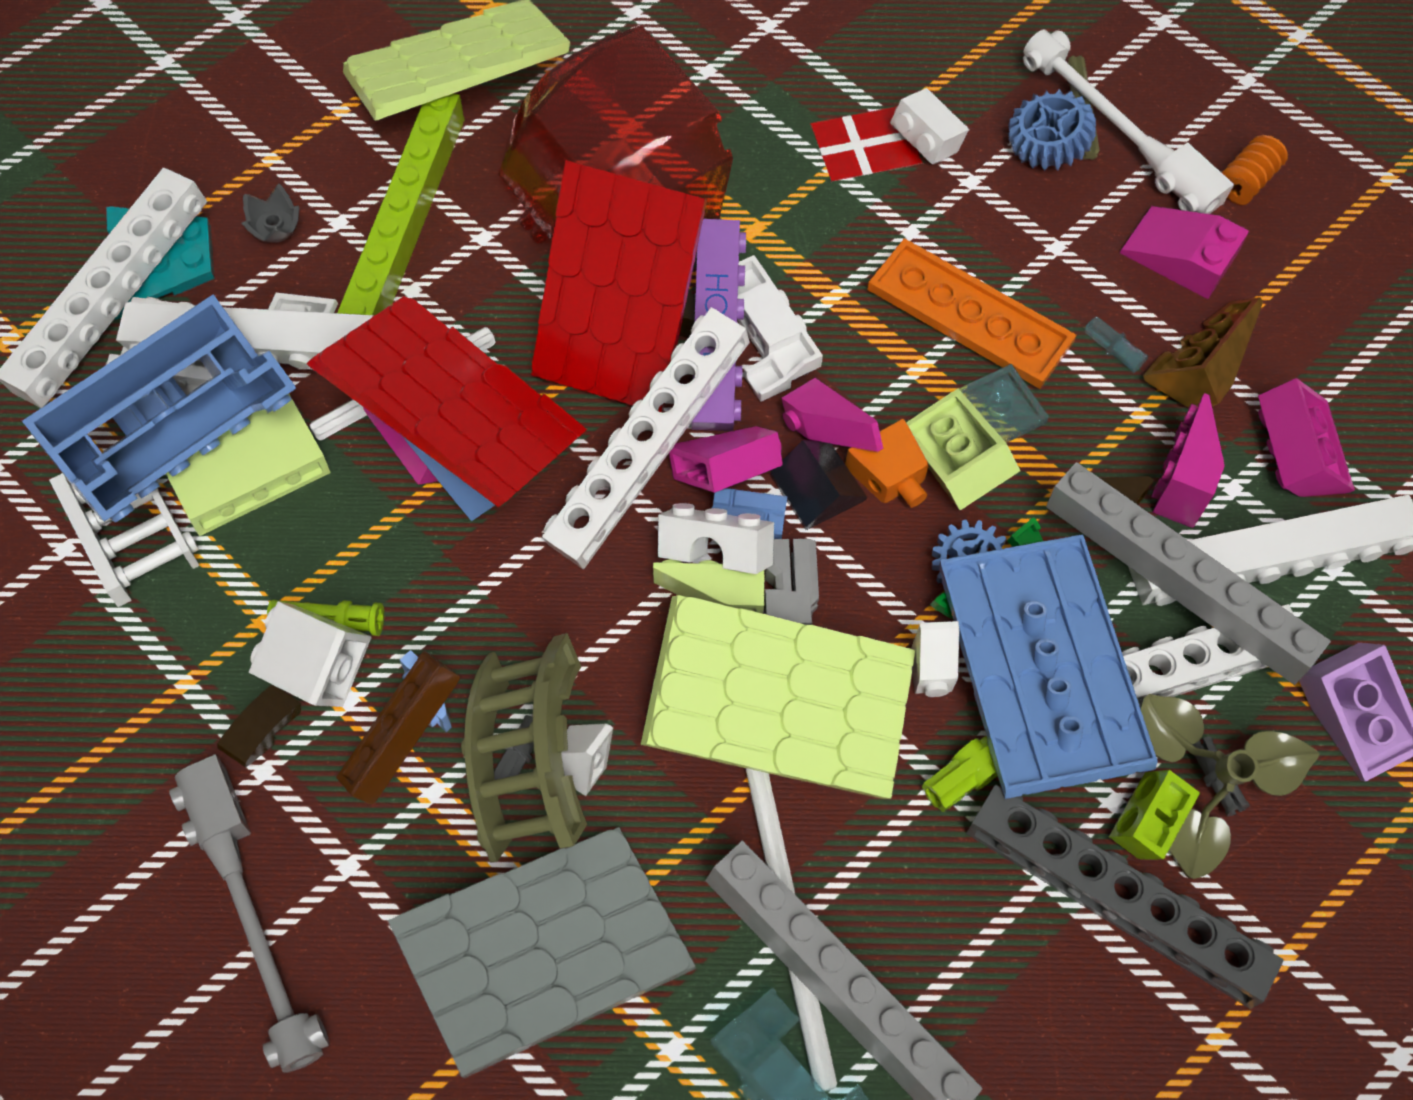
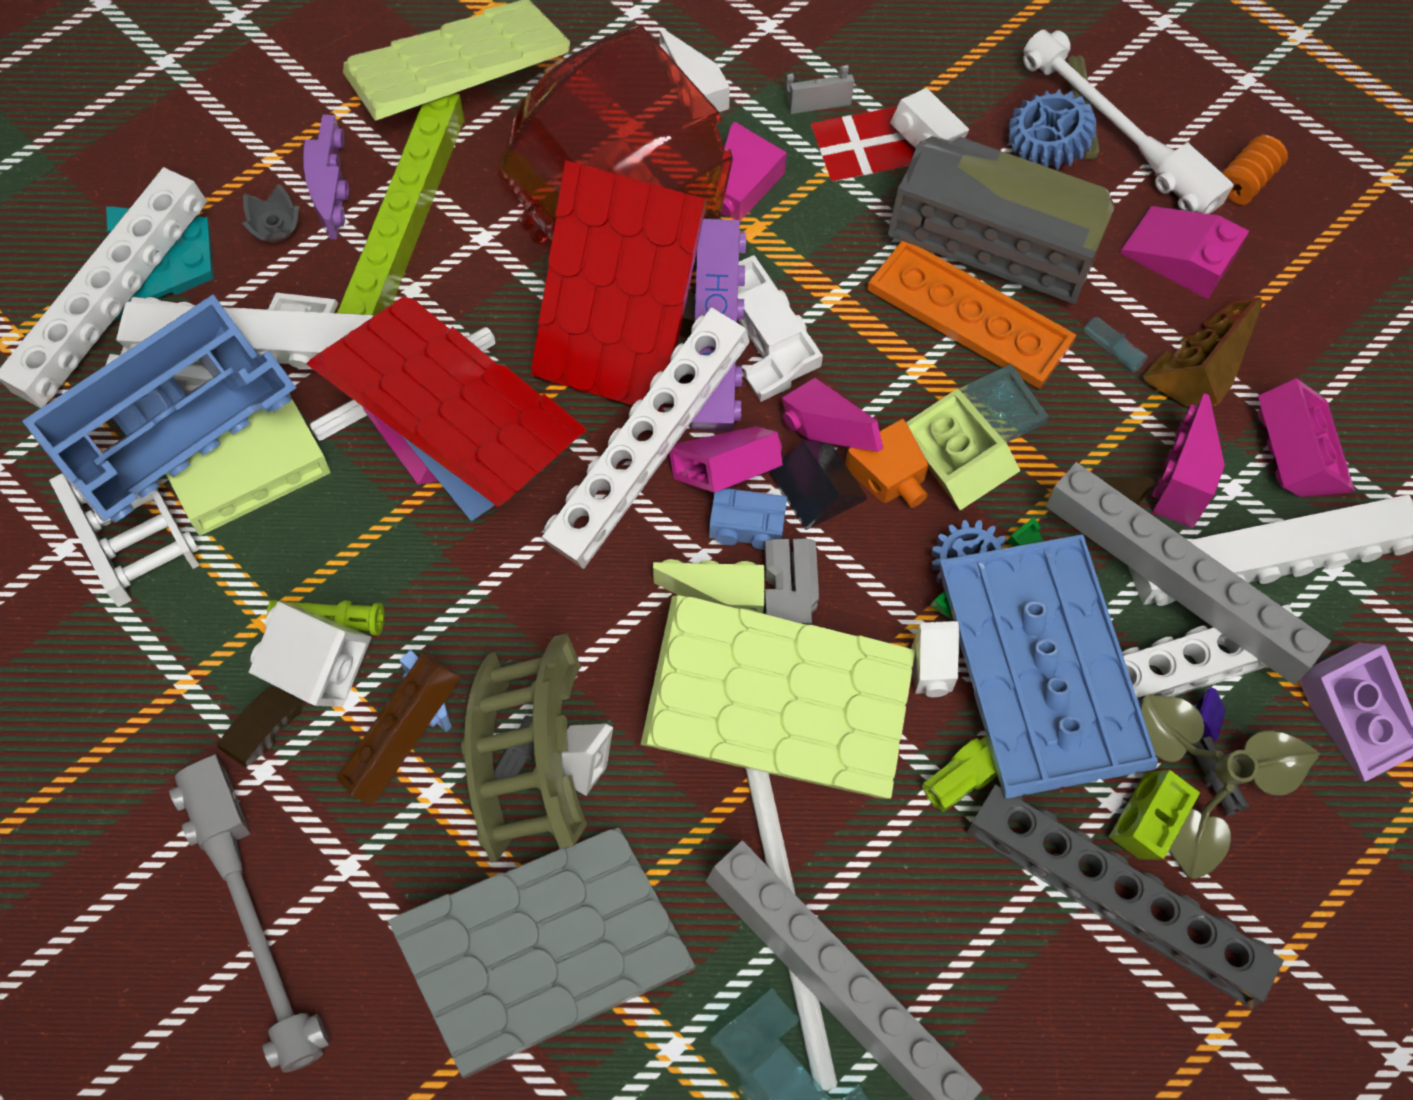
(325, 177): none -> medium lavender slope
(699, 69): none -> white slope
(743, 538): white arch -> none
(754, 170): none -> dark pink slope
(819, 93): none -> light grey hinge
(1002, 215): none -> dark grey piece
(1212, 712): none -> dark purple slope

